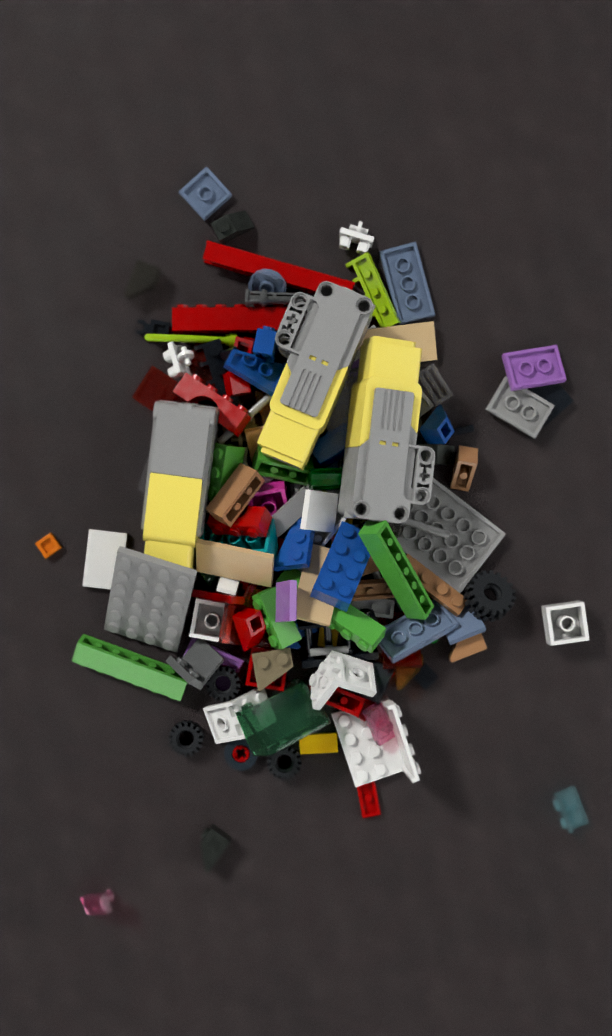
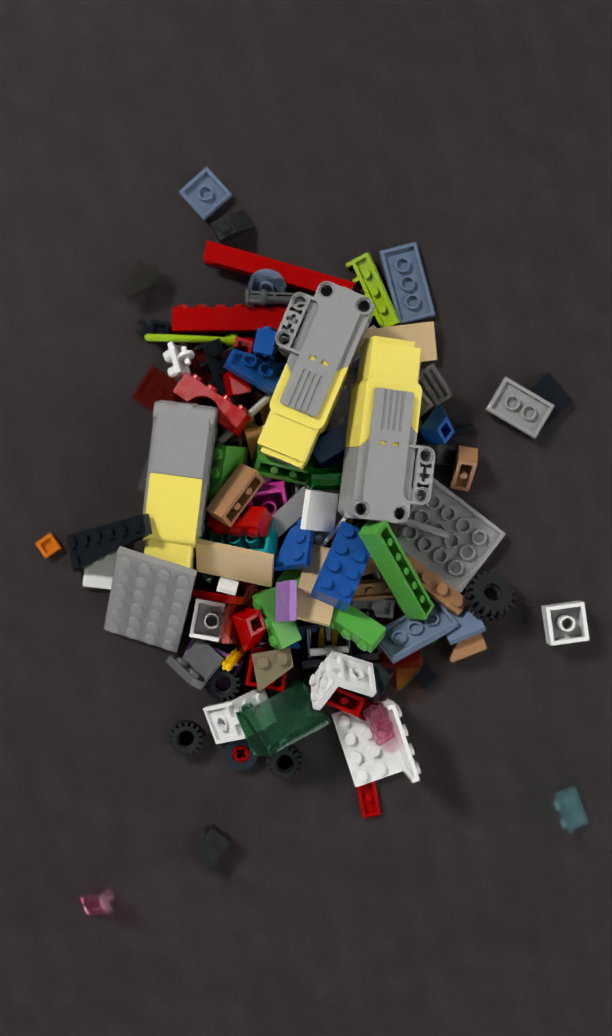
(98, 542): none -> black wing
(129, 667): bright green brick -> none
(233, 658): none -> yellow axle
(319, 743): yellow tile -> none
(356, 235): white hips -> none
(534, 367): medium lavender tile -> none

